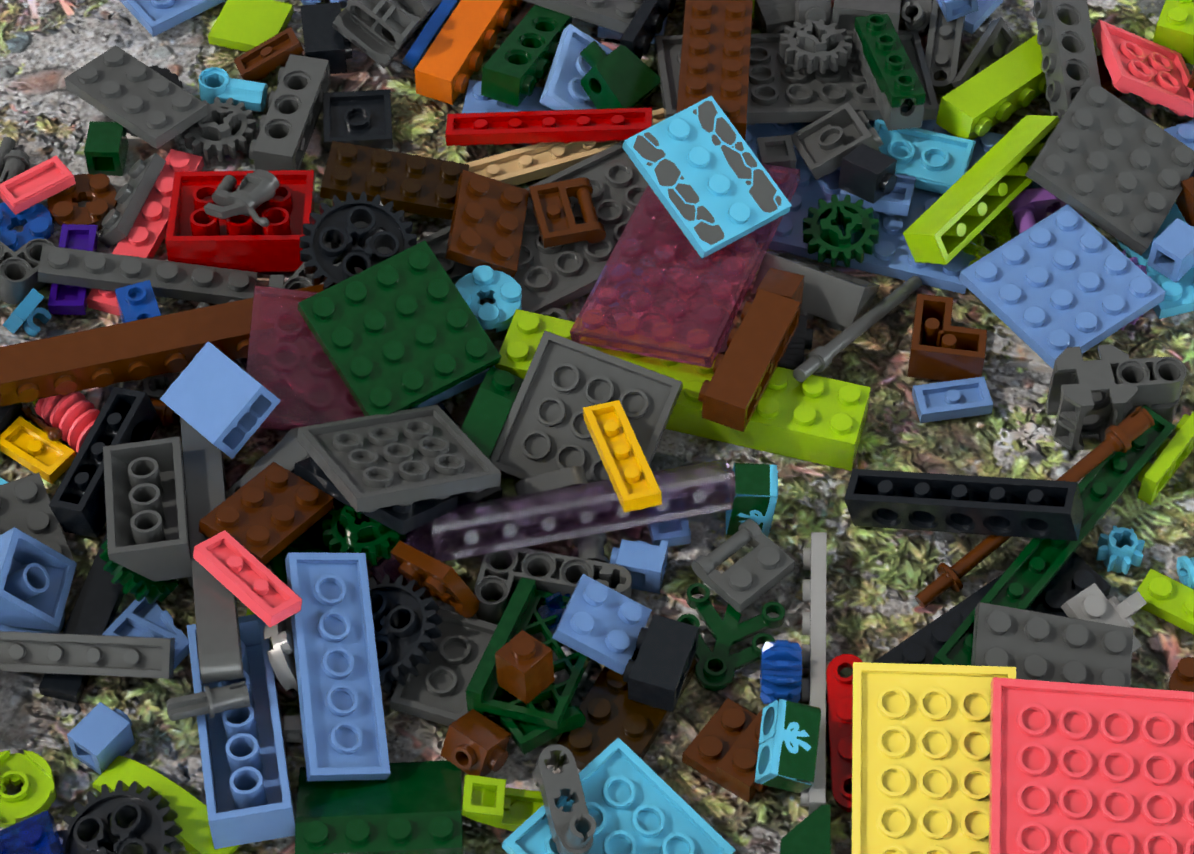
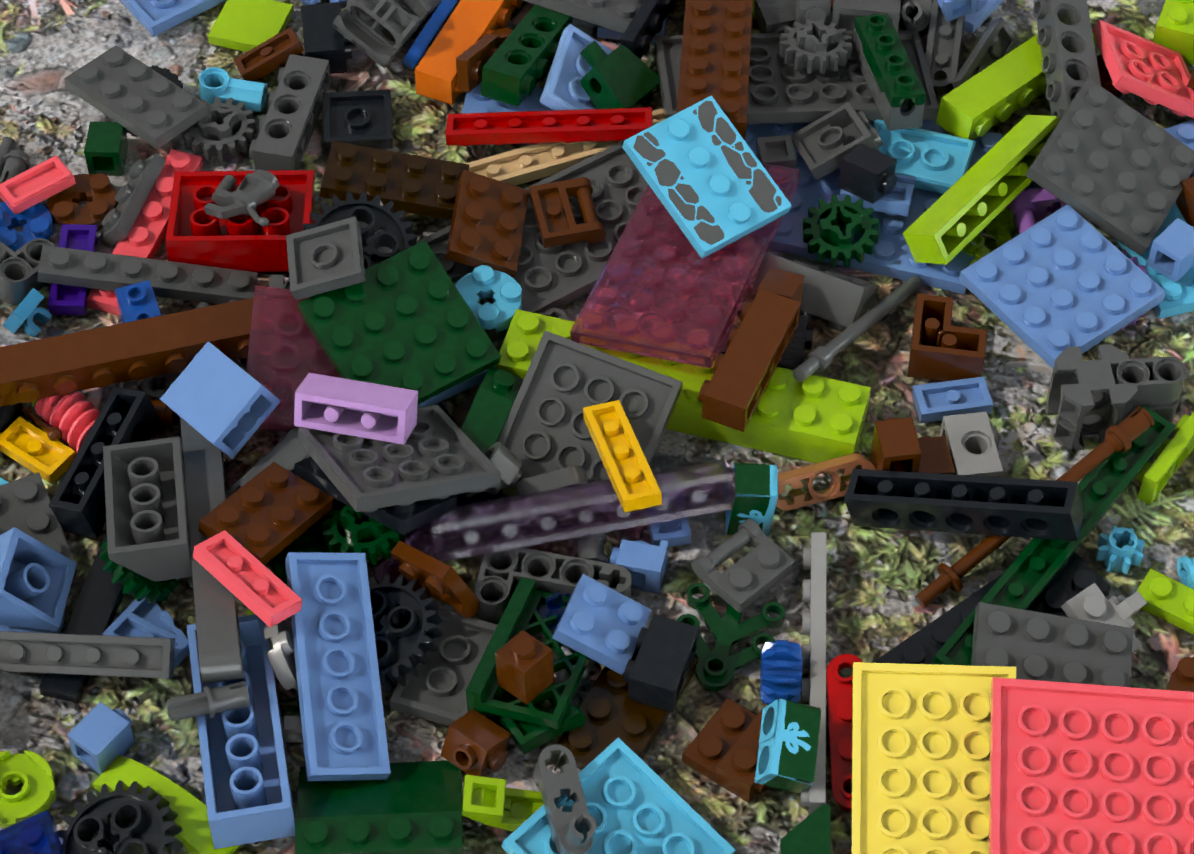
(325, 258): none -> dark grey plate
(356, 408): none -> lavender brick
(471, 61): none -> reddish brown hinge
(506, 463): none -> dark grey plate
(799, 499): none -> nougat beam
(899, 449): none -> reddish brown brick
(973, 445): none -> light grey brick

